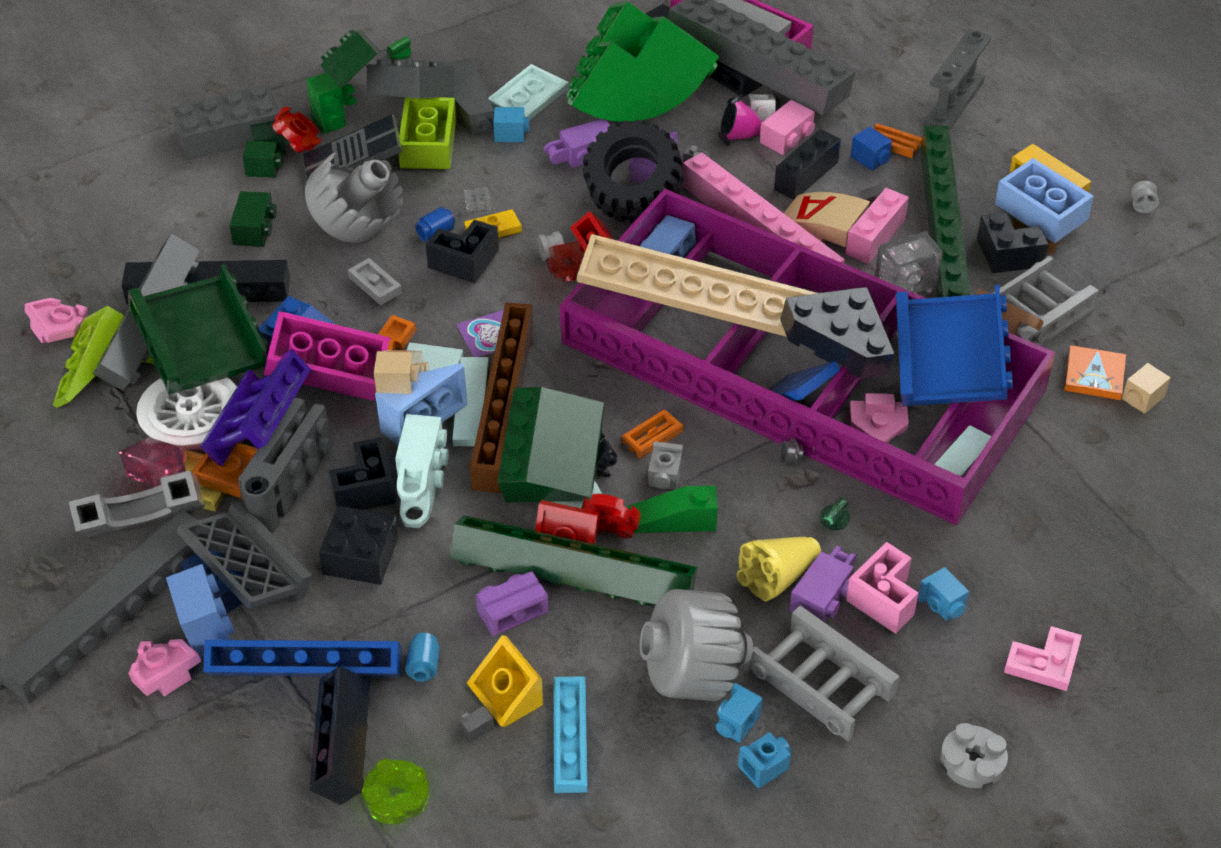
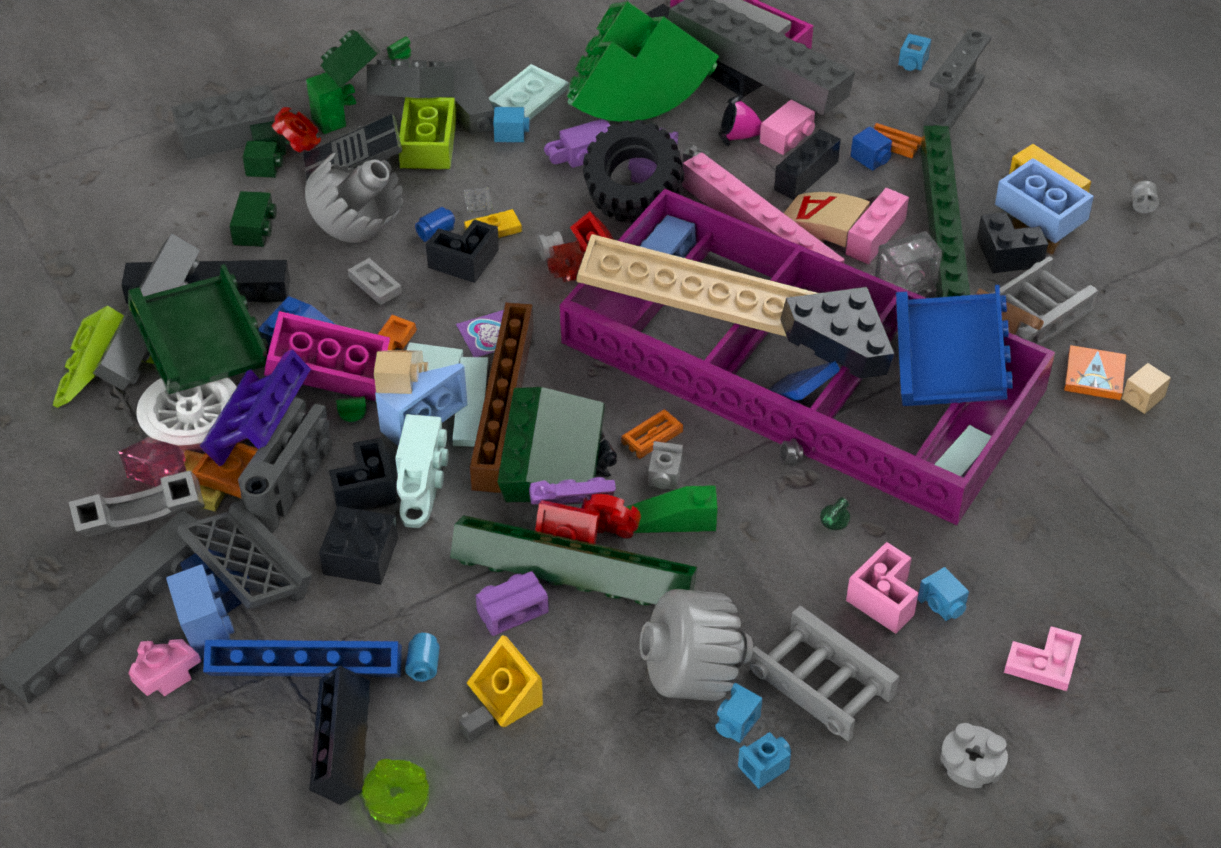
(54, 320): bright pink plate -> none
(351, 408): none -> green plate
(569, 491): none -> medium lavender hinge
(570, 735): medium azure tile -> none
(762, 105): white bracket -> none
(775, 564): light yellow cone -> none
(824, 584): medium lavender brick -> none
(879, 416): bright pink plate -> none
(914, 59): none -> dark azure brick

